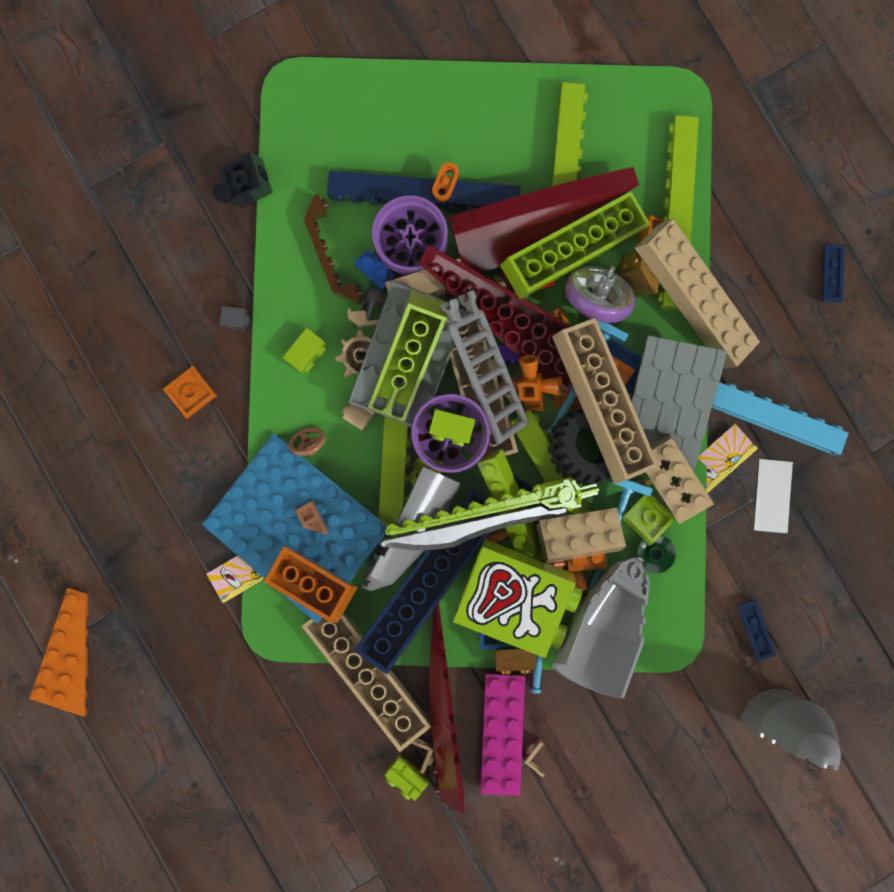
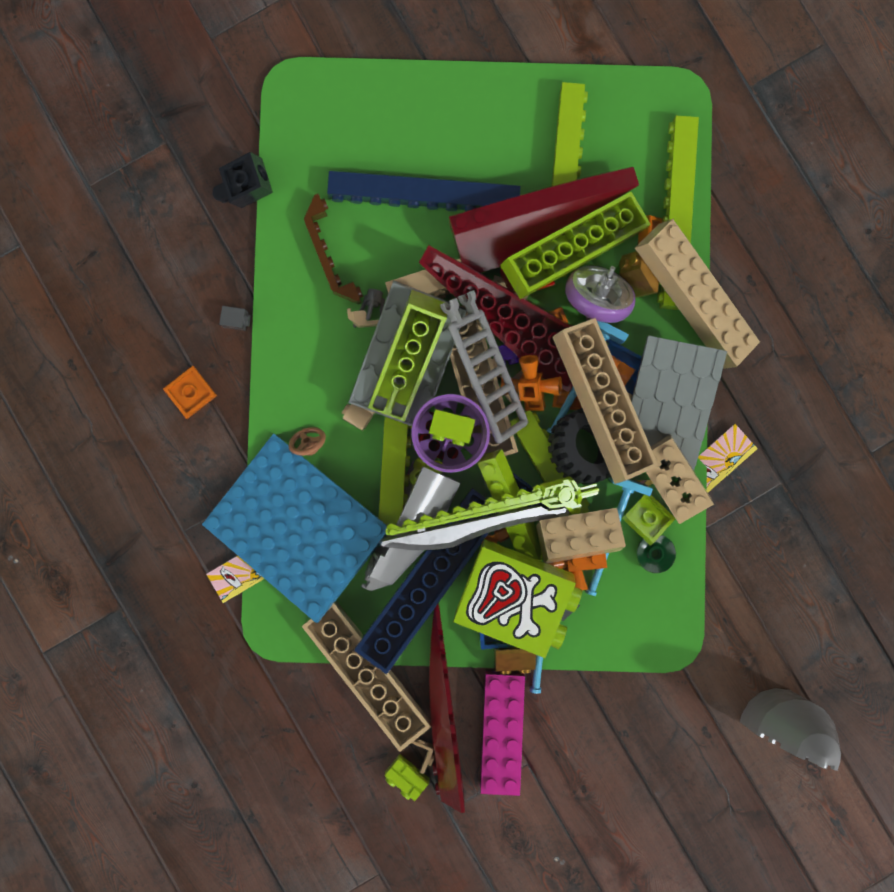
(64, 665): orange wing -> none
(305, 351): lime brick -> none
(310, 584): orange brick -> none
(311, 518): nougat tile -> none
(351, 351): tan brick -> none
(374, 270): blue brick -> none
(395, 213): medium lavender wheel -> none
(445, 183): orange plate -> none
(530, 752): tan bracket -> none
(607, 631): light grey windscreen -> none
(756, 630): dark blue plate -> none
(773, 496): white sticker -> none
(780, 419): medium azure brick -> none
(833, 273): dark blue plate -> none

